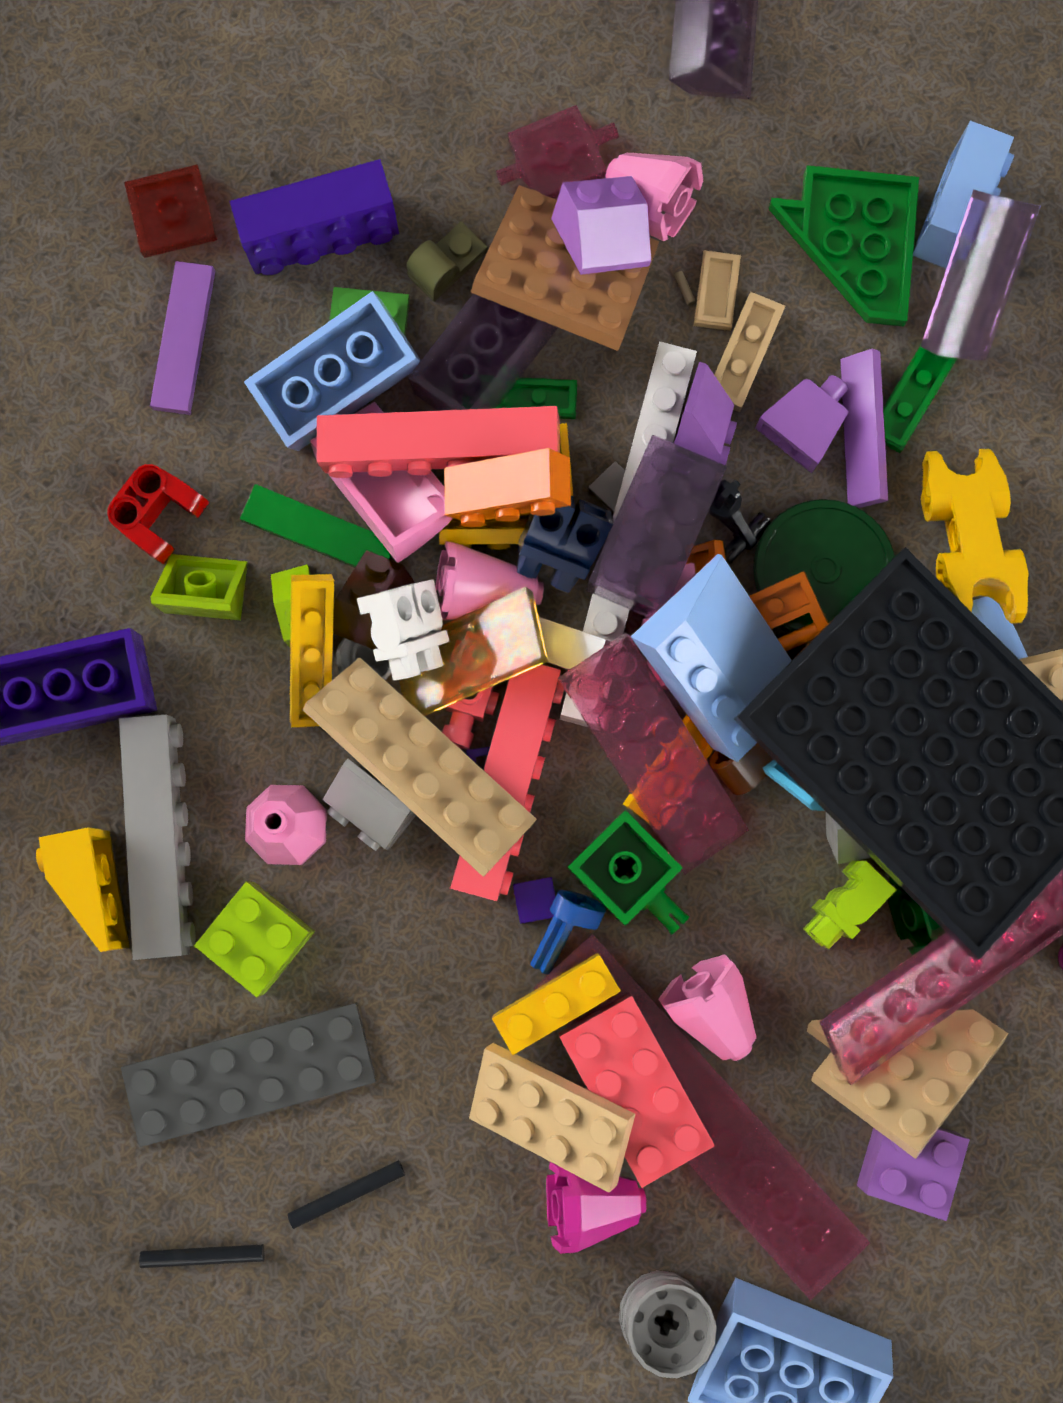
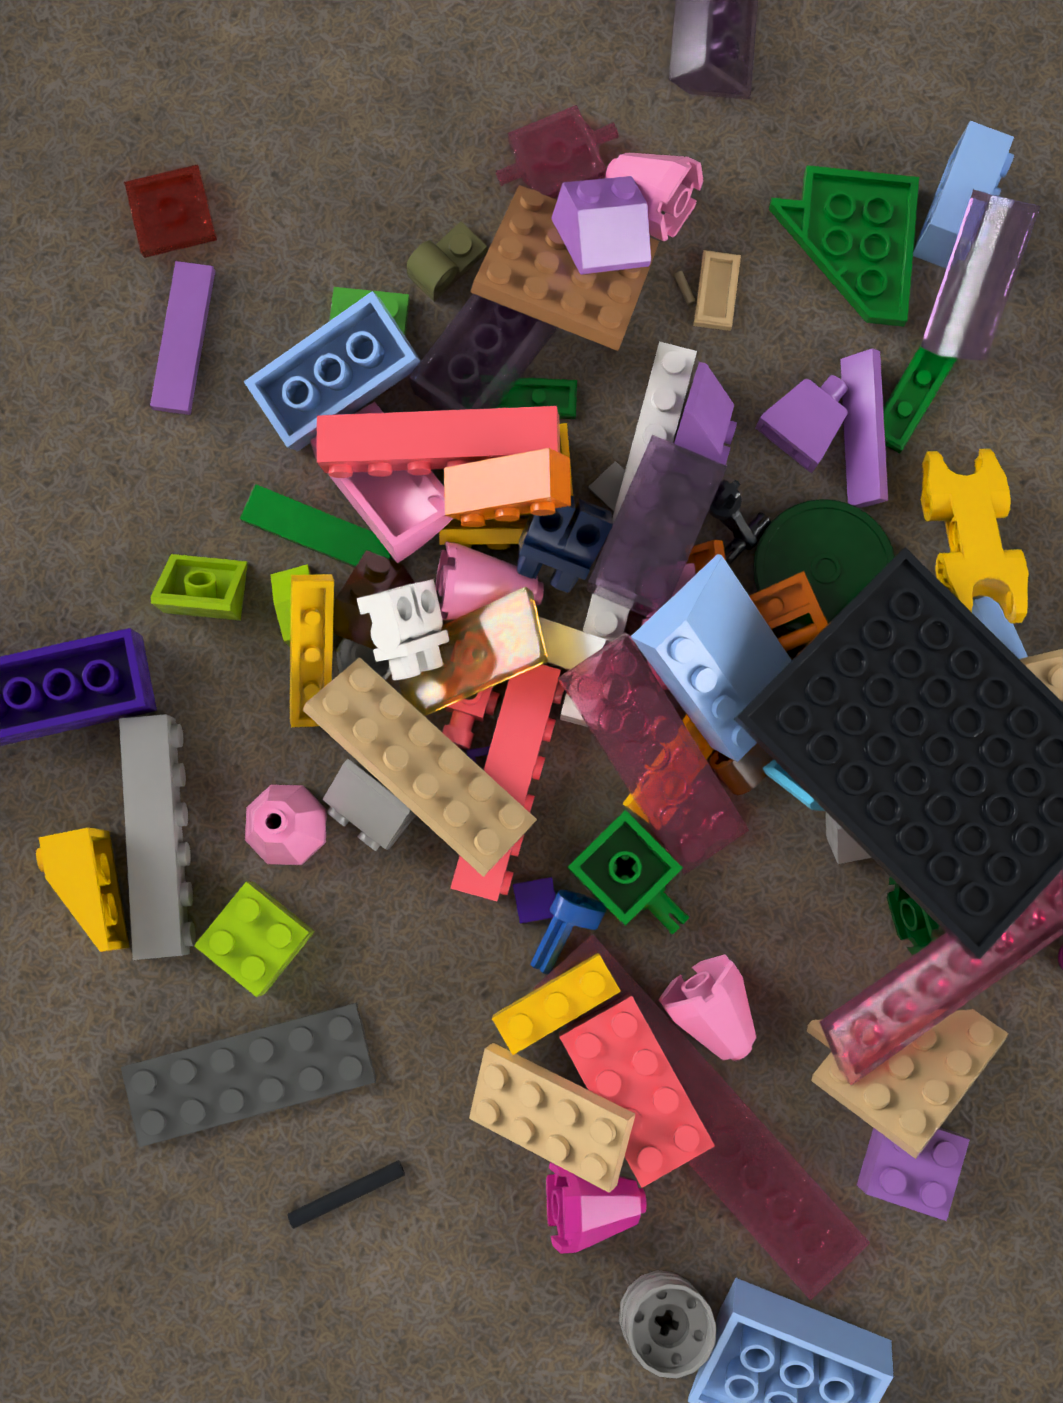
(150, 505): red piece -> none
(202, 1256): black bar -> none
(316, 218): dark purple brick -> none
(748, 347): tan plate -> none
(848, 904): lime hips -> none

